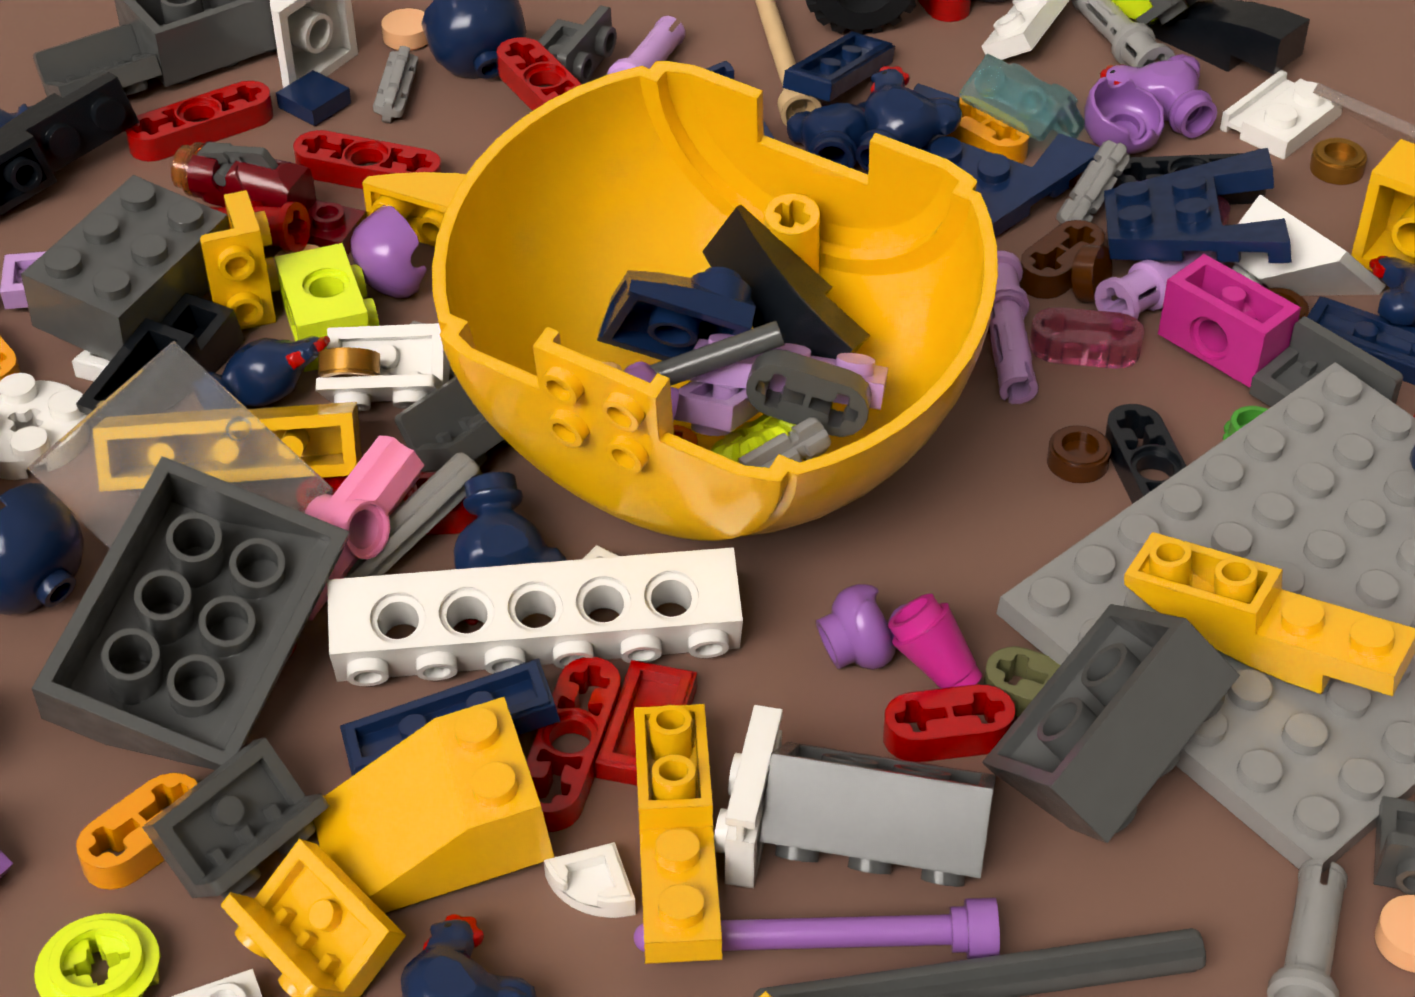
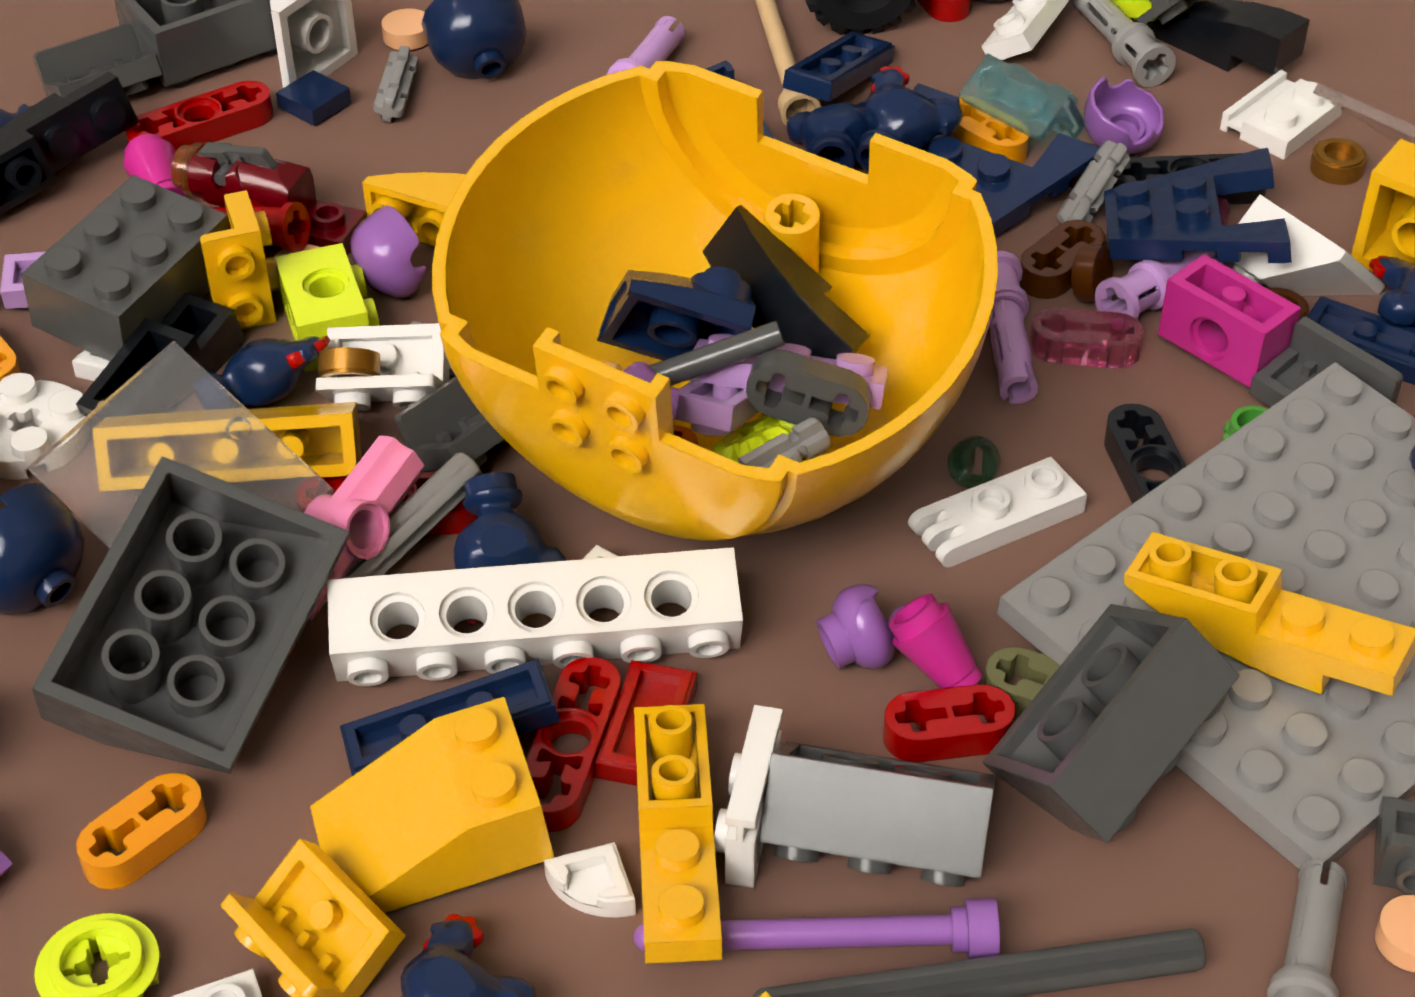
(151, 159): none -> dark pink cone
(234, 822): dark grey bracket -> none
(338, 157): red beam -> none
(528, 64): red beam -> none
(582, 46): dark grey bracket -> none
(962, 461): none -> clear green hinge
(998, 512): none -> white hinge
(1078, 454): reddish brown tile -> none
(1176, 88): medium lavender animal -> none

